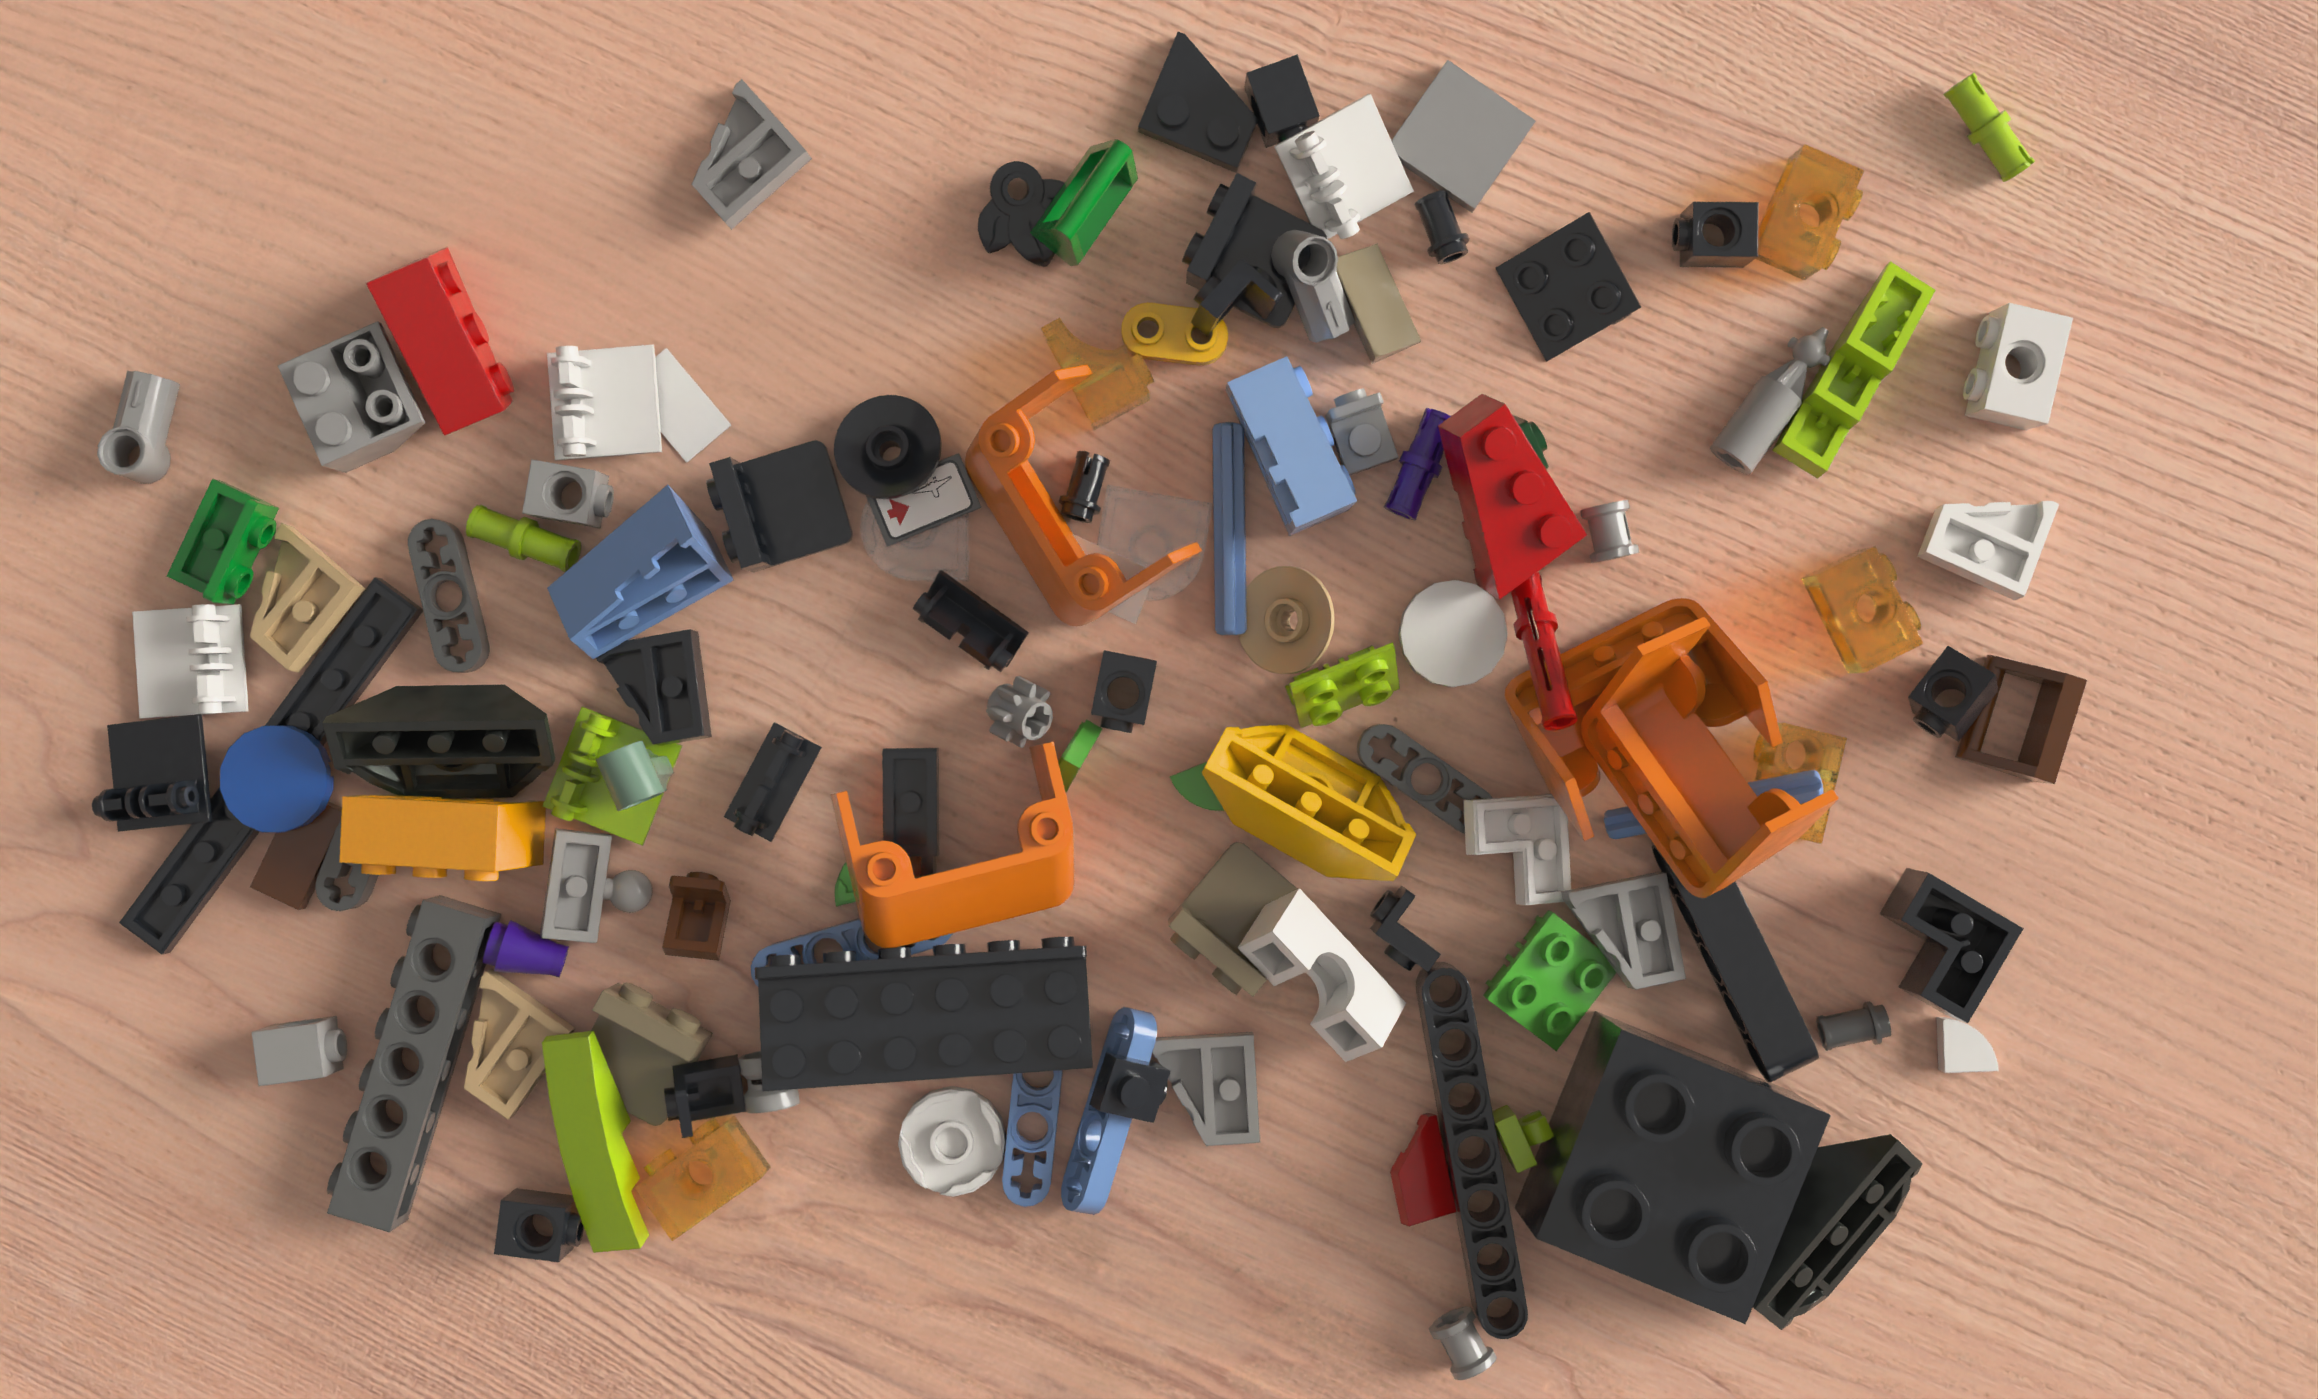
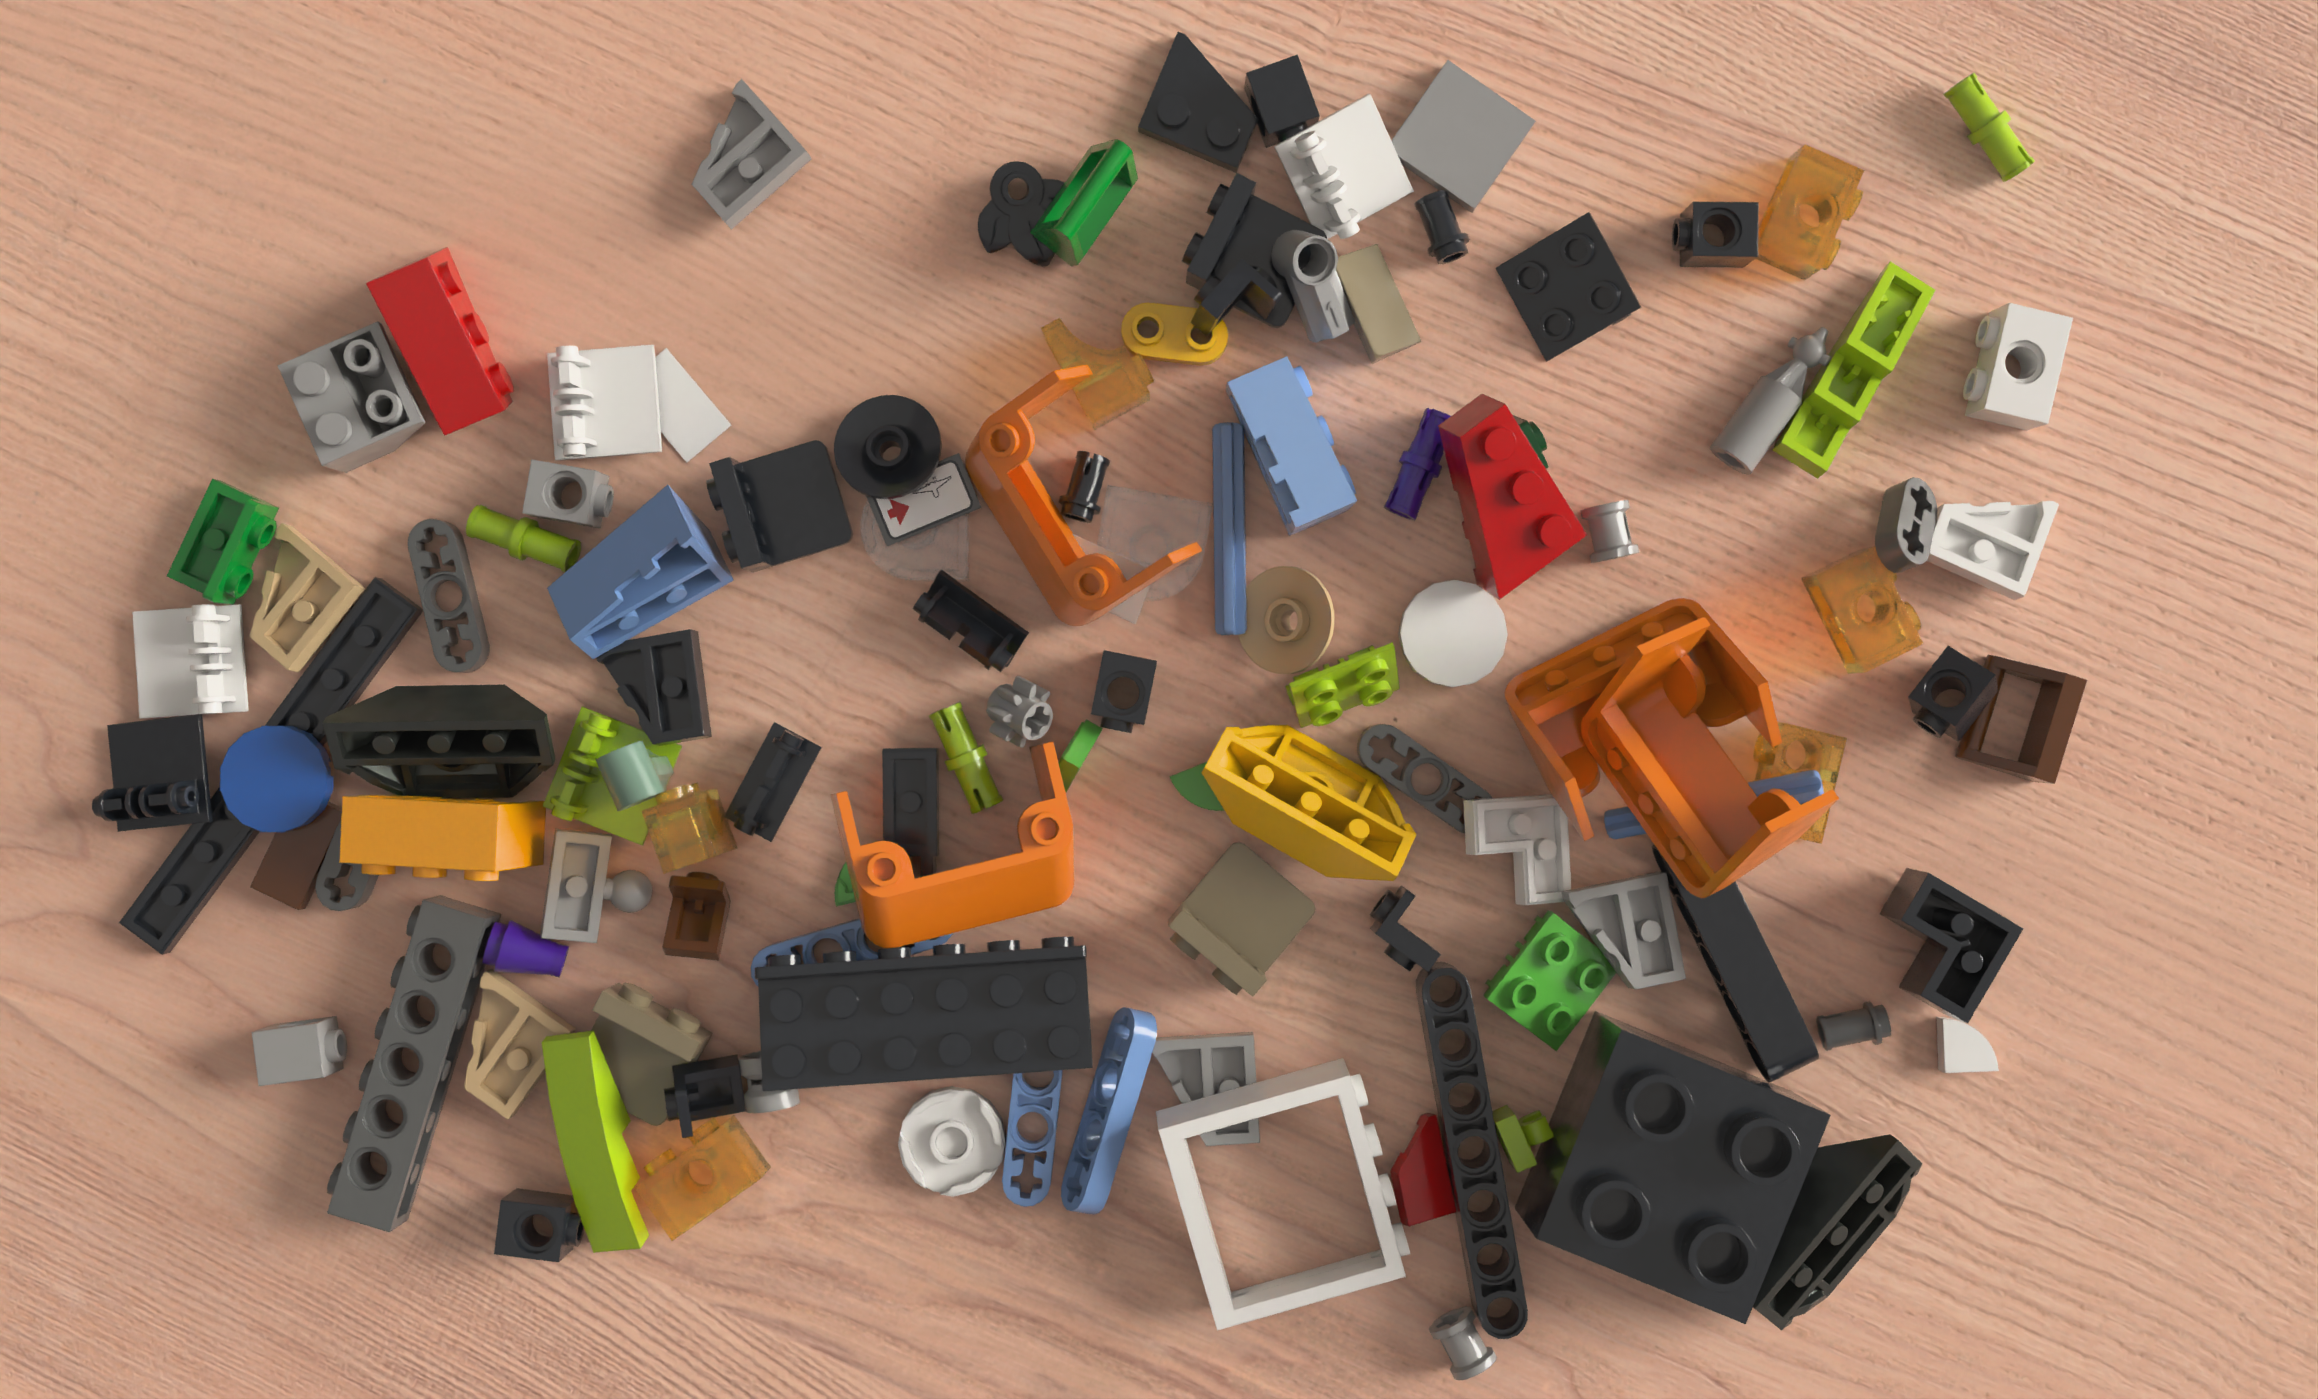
(144, 421): light grey piece -> none
(688, 827): none -> clear yellow brick
(966, 758): none -> lime pin
(1130, 1087): black bracket -> none
(1257, 1101): none -> white window
(1354, 999): white arch -> none
(1360, 431): light grey bracket -> none
(1554, 704): red pin -> none
(1906, 525): none -> dark grey beam

